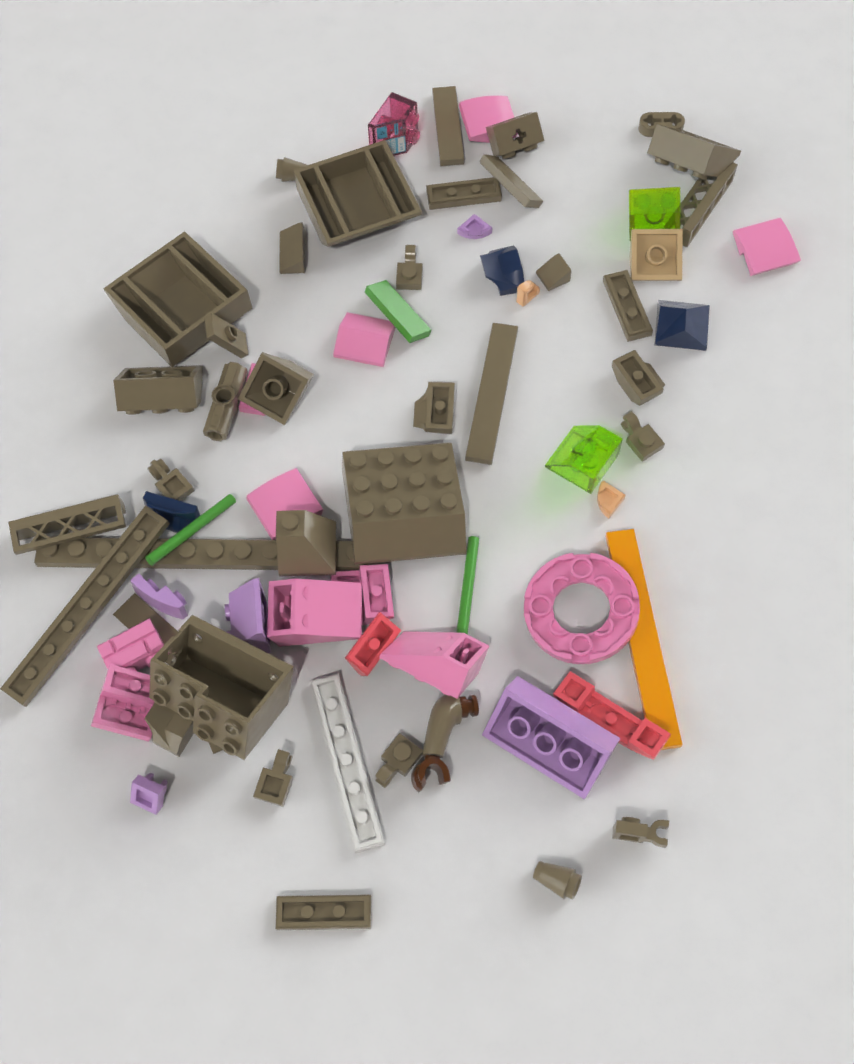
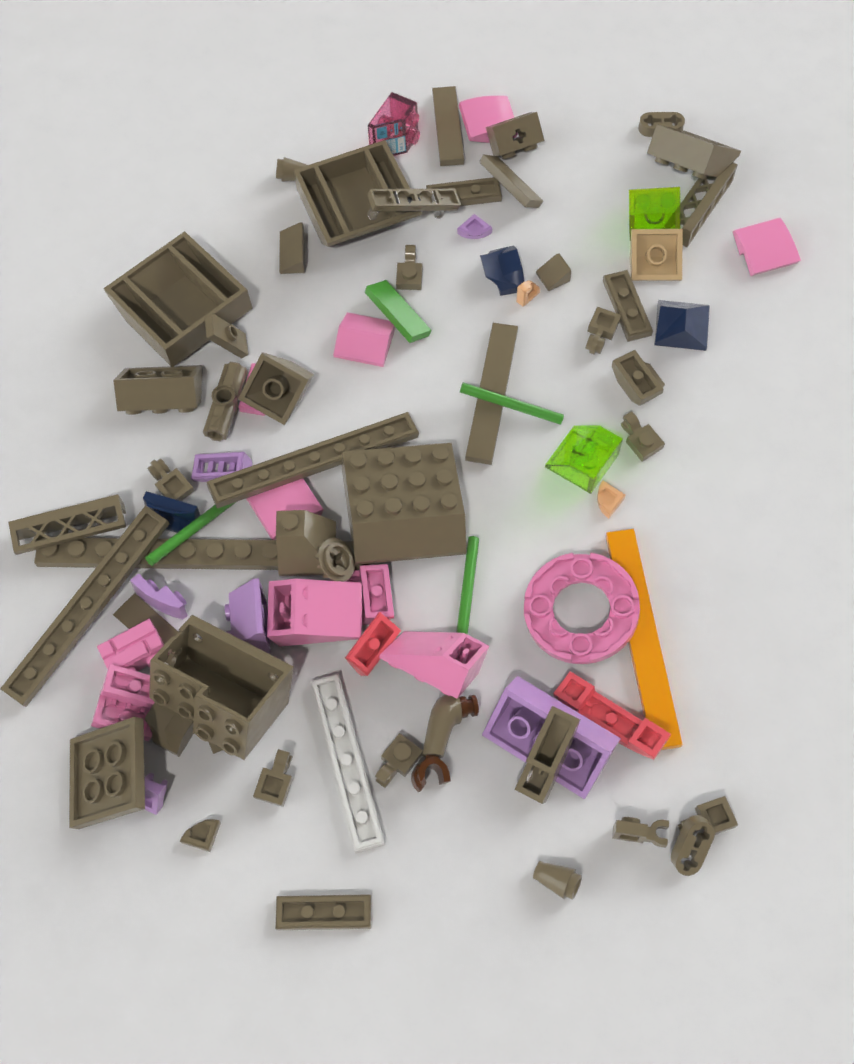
(107, 773): none -> dark tan plate
(202, 834): none -> dark tan tile
(237, 462): none -> lavender slope
(309, 460): none -> dark tan tile
(344, 559): none -> dark tan gear
(412, 200): none -> dark tan piece
(435, 408): dark tan slope -> none
(511, 403): none -> bright green bar
(548, 755): none -> dark tan slope
(602, 325): none -> dark tan plate
(692, 845): none -> dark tan beam
(717, 813): none -> dark tan plate

